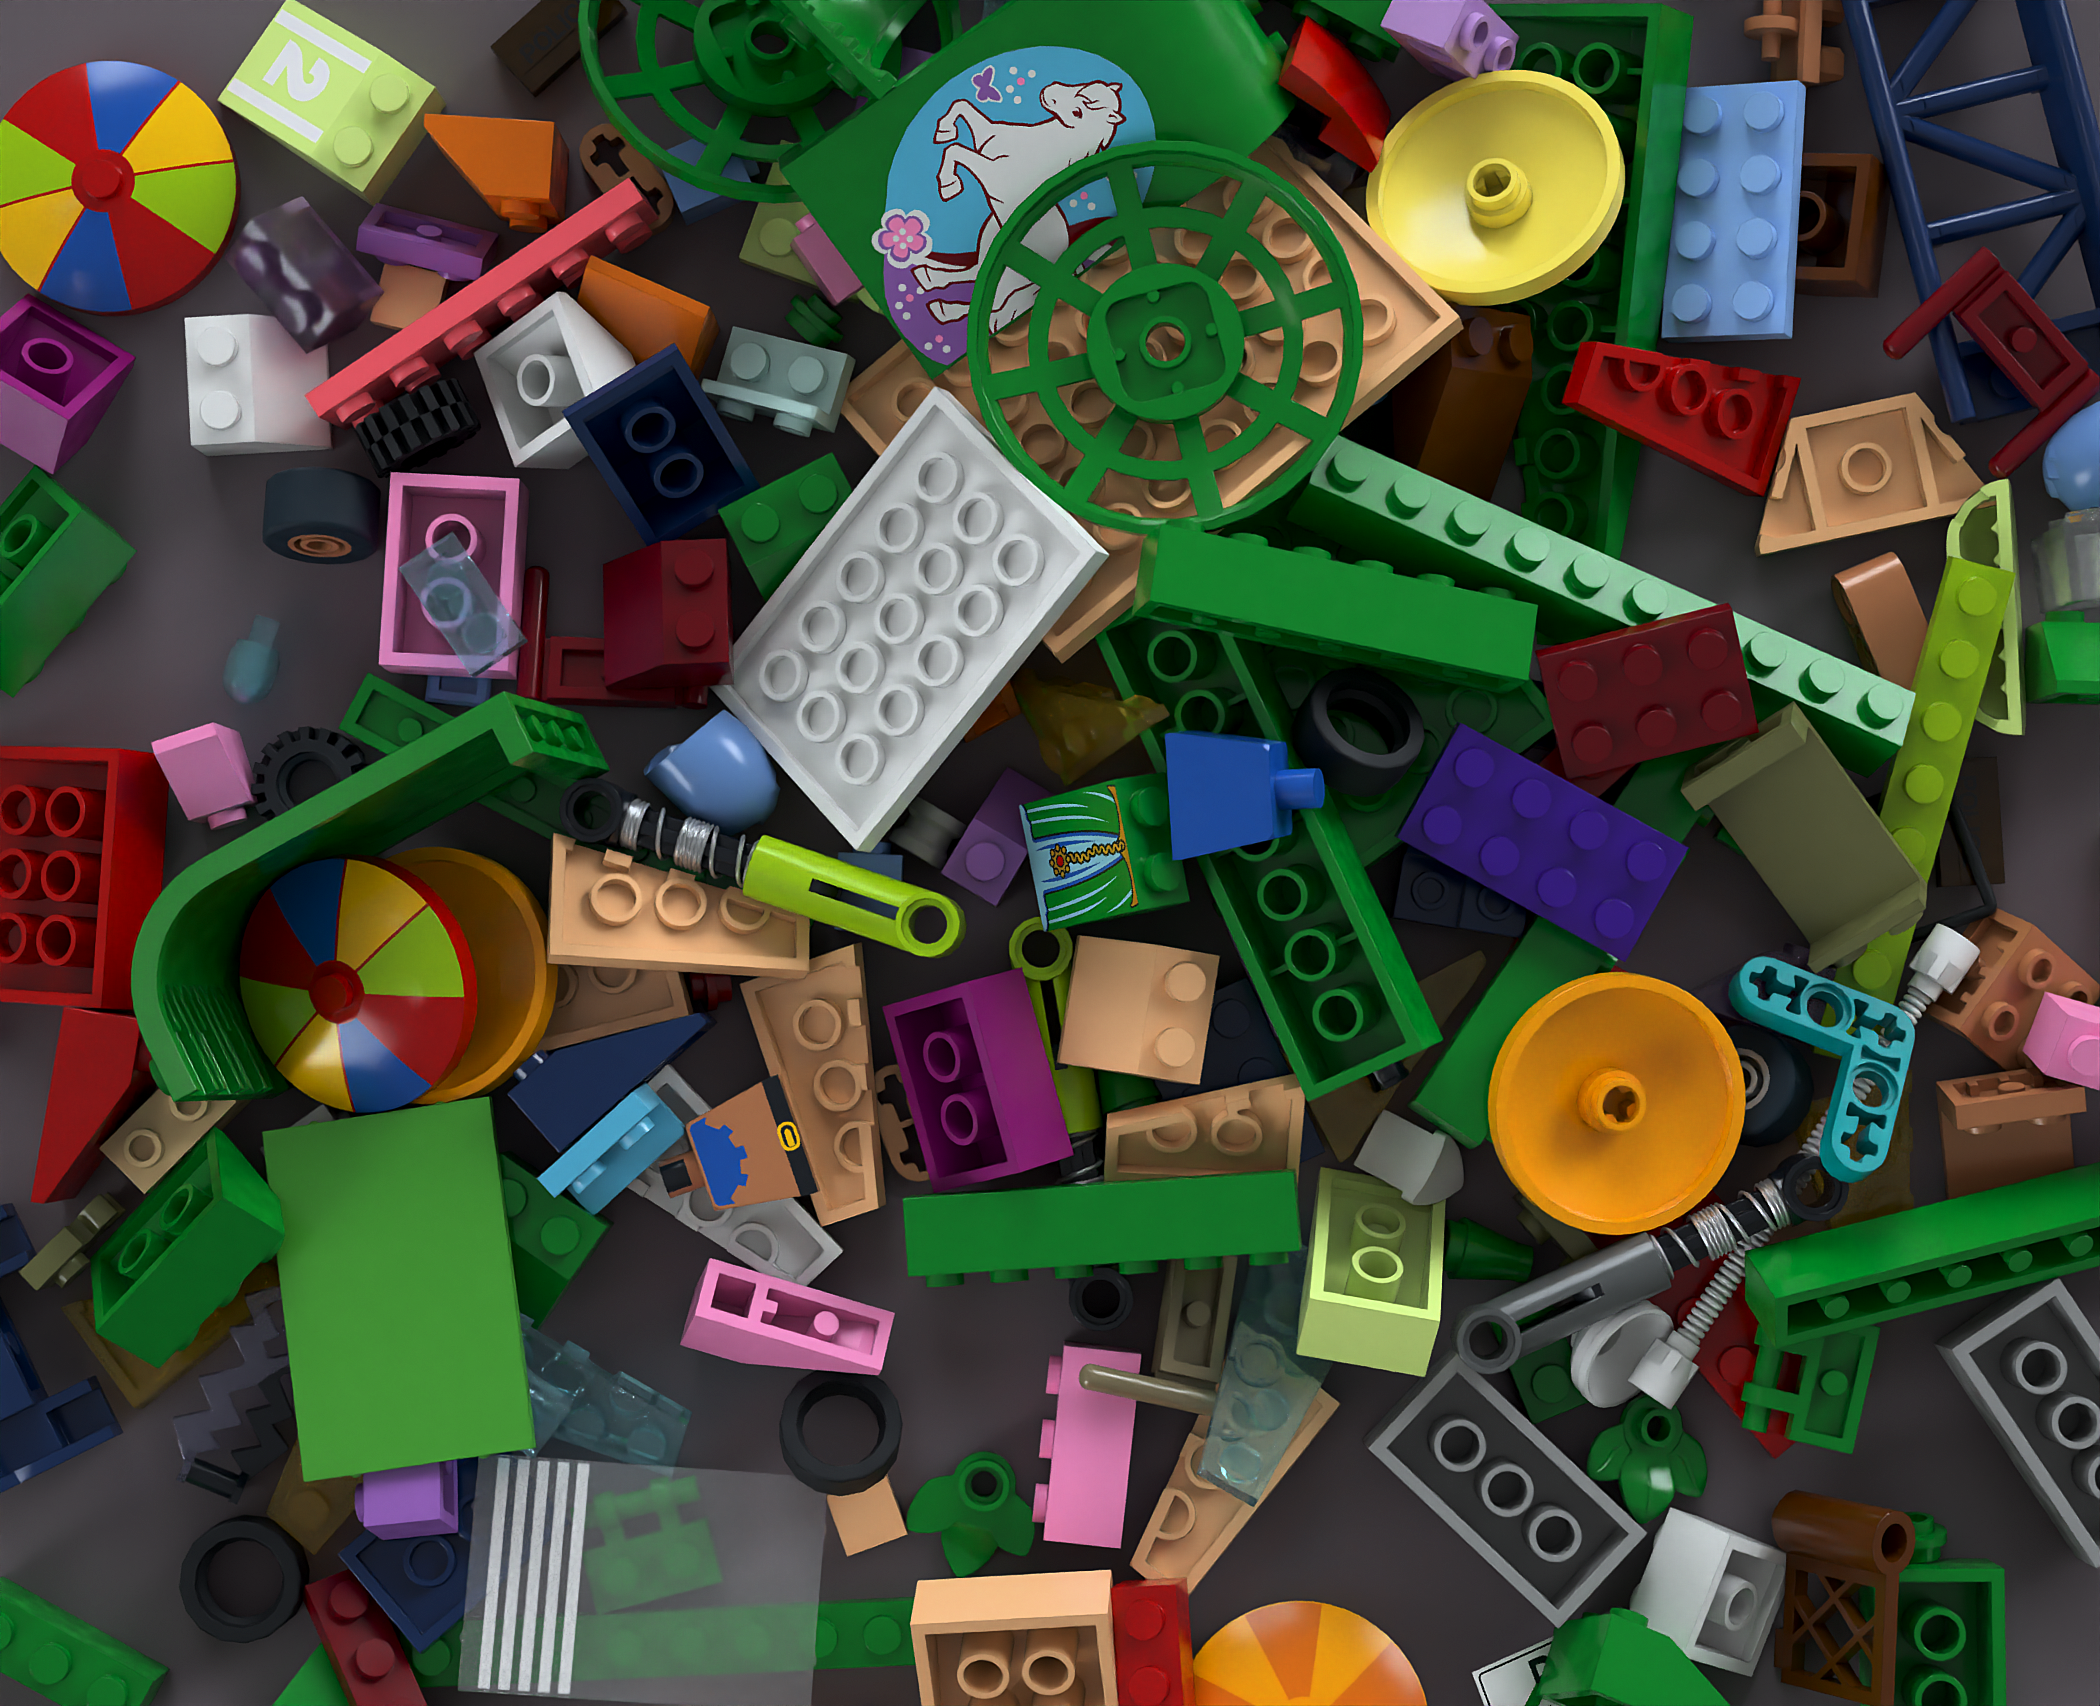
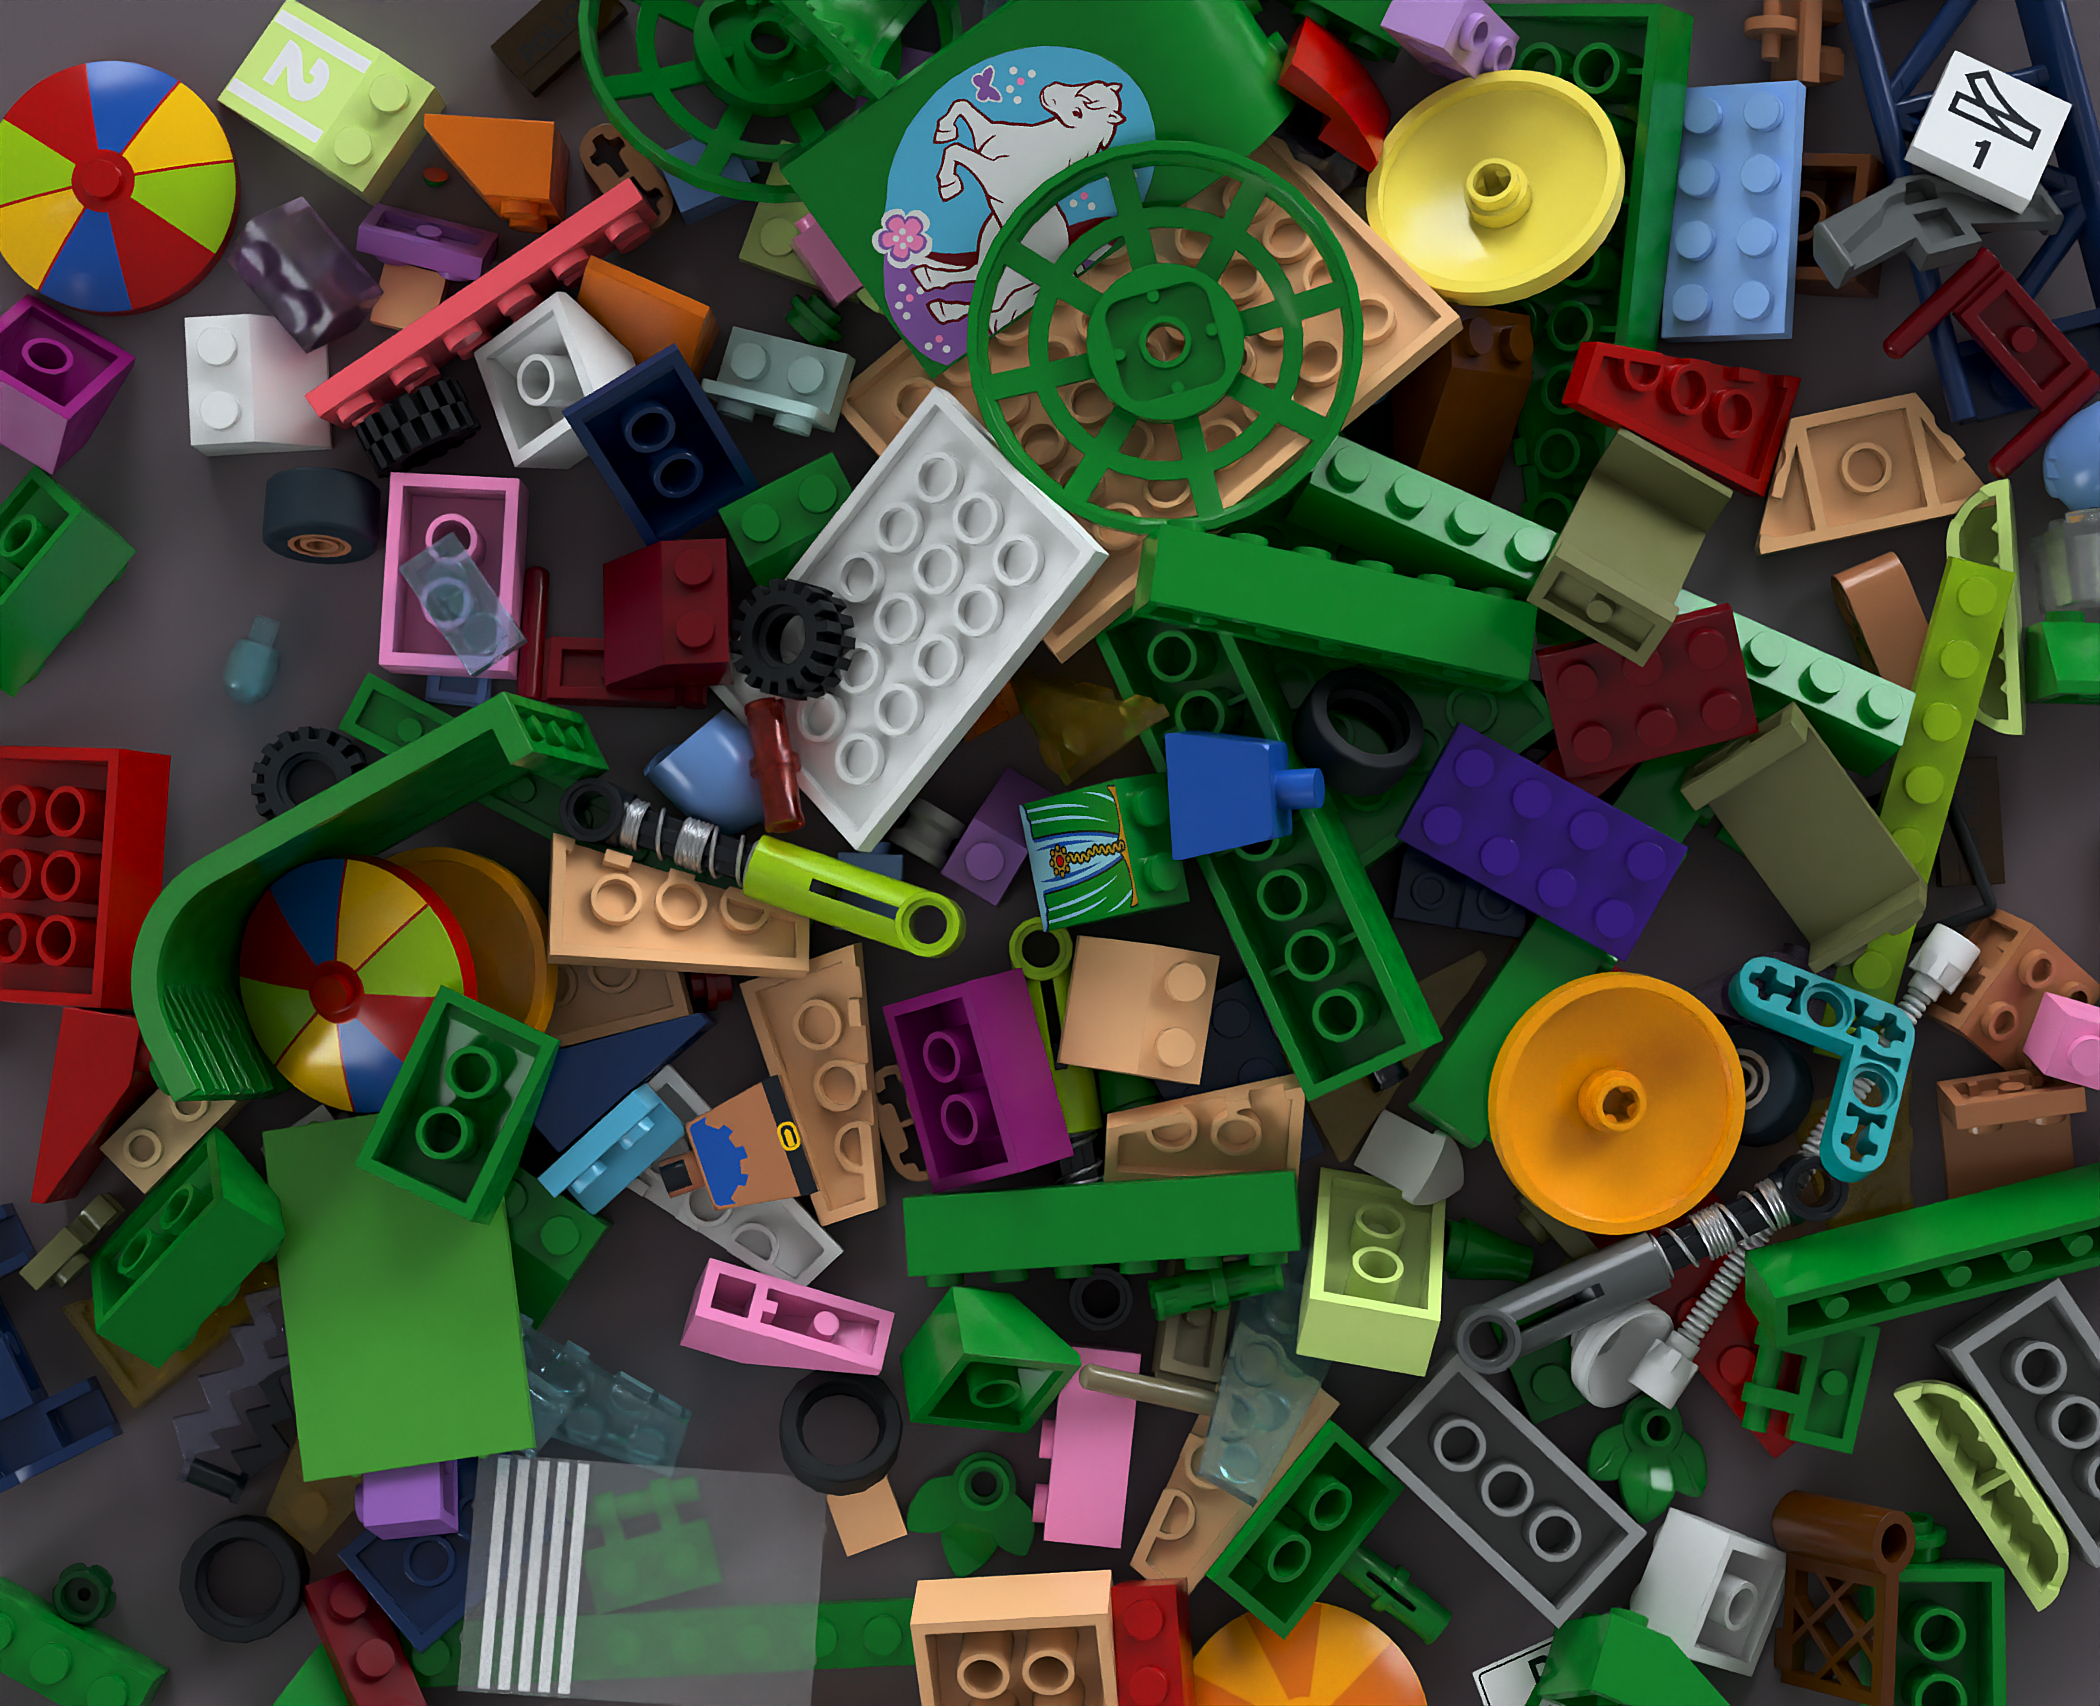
(72, 1606): none -> dark green plate
(208, 774): bright pink slope -> none
(435, 176): none -> coral piece
(461, 1107): none -> green slope
(763, 631): none -> black tyre
(774, 765): none -> clear red pin
(984, 1363): none -> green slope
(1212, 1287): none -> green pin
(1305, 1529): none -> green slope
(1423, 1617): none -> green pin
(1629, 546): none -> olive panel
(1925, 218): none -> dark grey plate
(1988, 132): none -> white tile
(1991, 1484): none -> yellowish green brick

